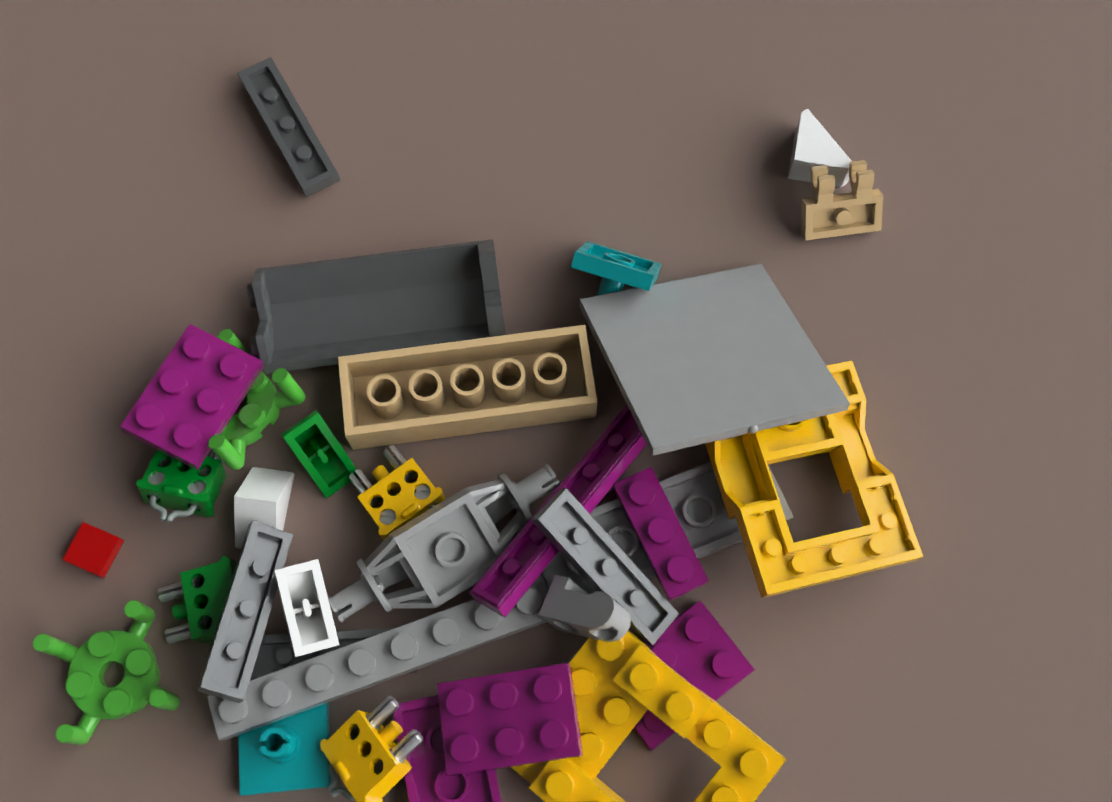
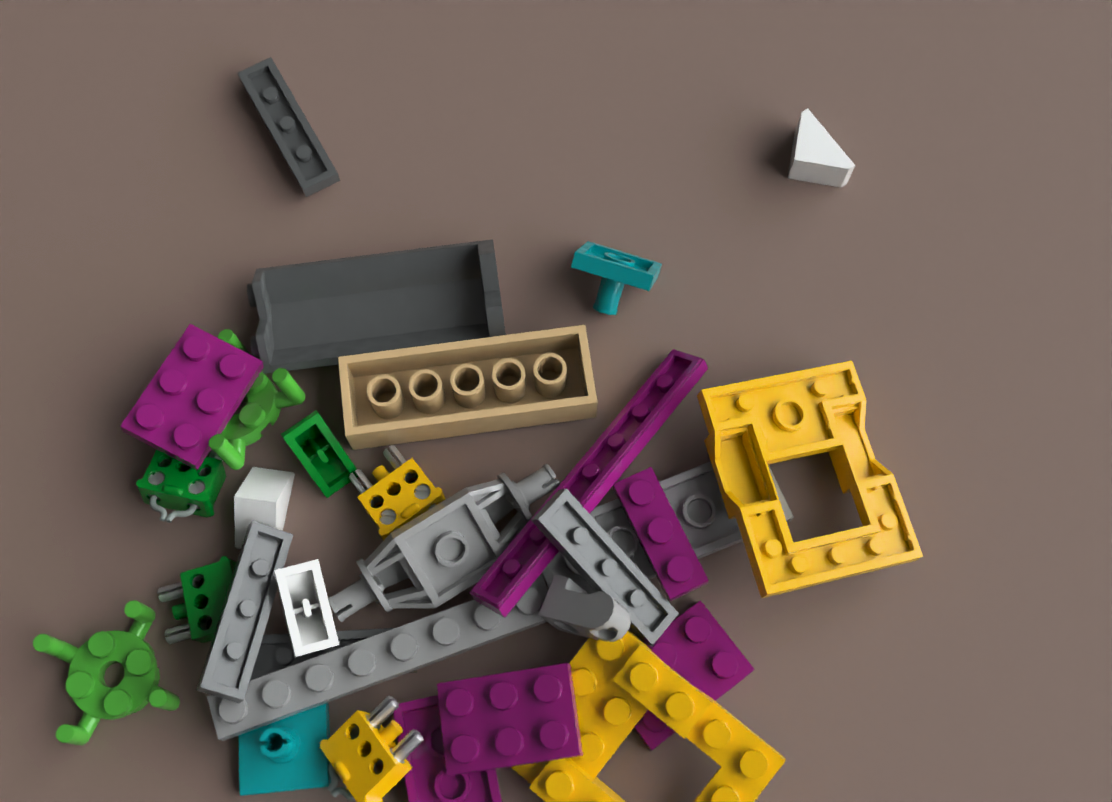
(93, 550): red tile -> none
(710, 358): light grey piece -> none
(843, 213): tan plate -> none

